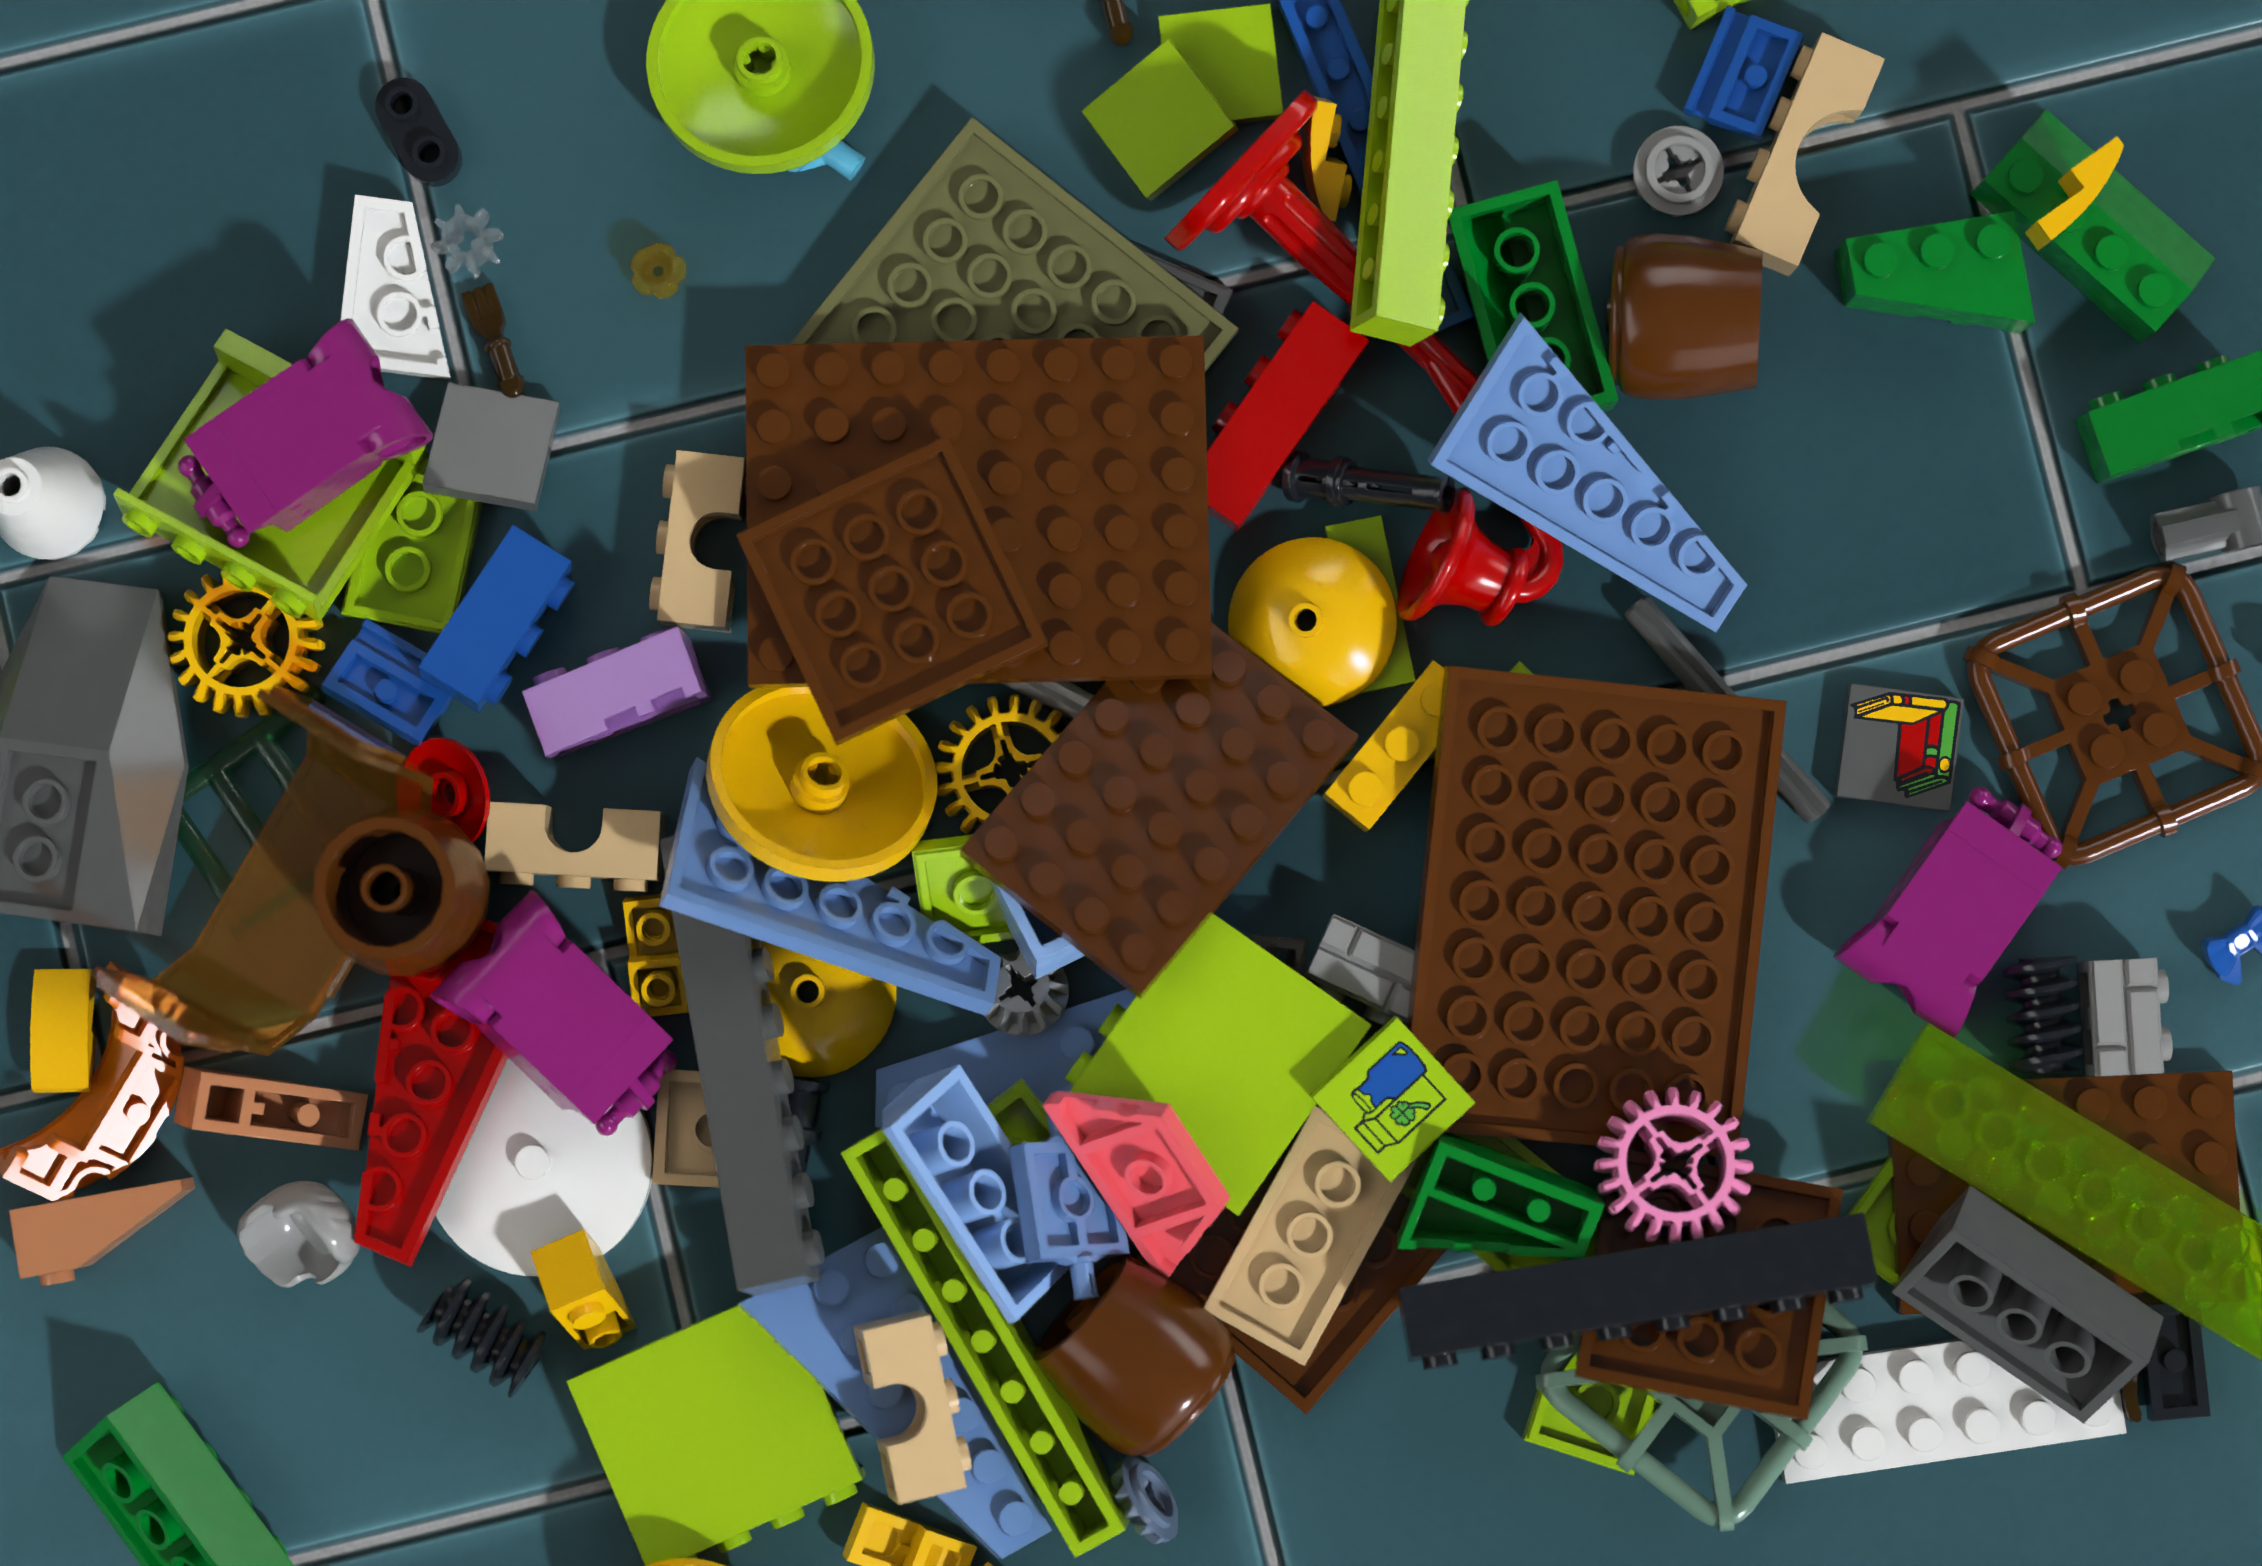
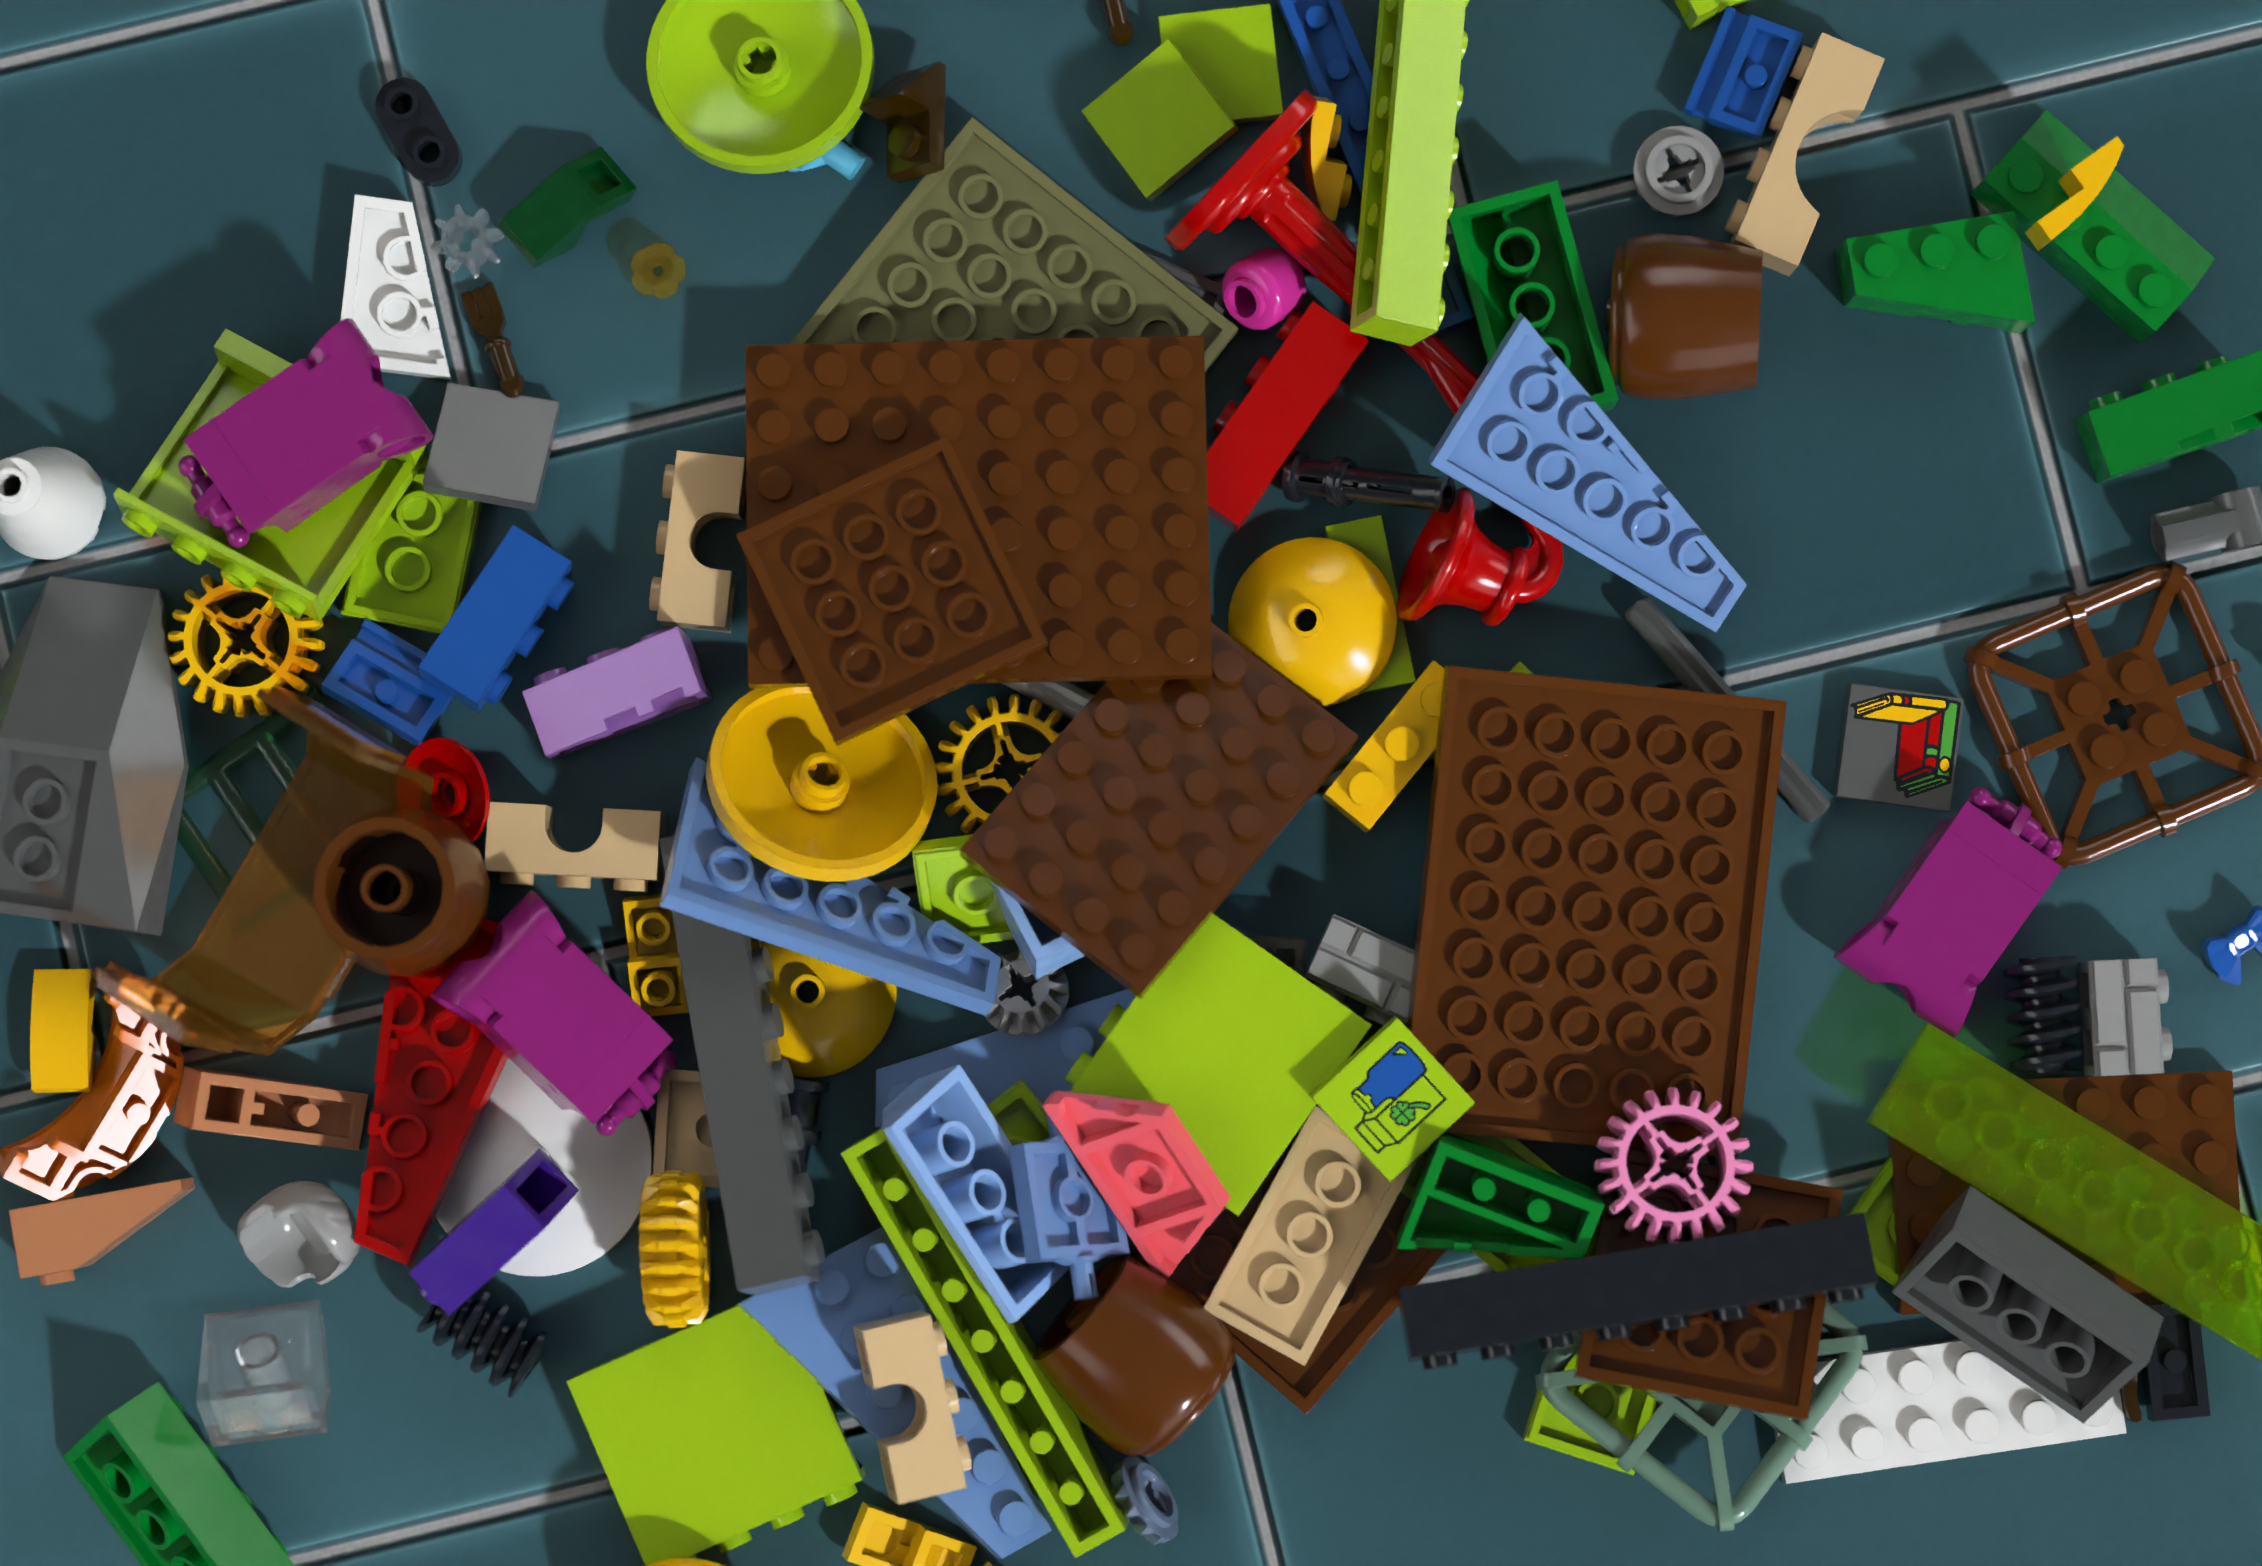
(264, 1374): none -> clear slope
(493, 1232): none -> dark purple brick
(564, 204): none -> dark green slope
(582, 1291): yellow slope -> none
(675, 1249): none -> yellow gear
(915, 121): none -> dark brown slope
(1263, 288): none -> dark pink head

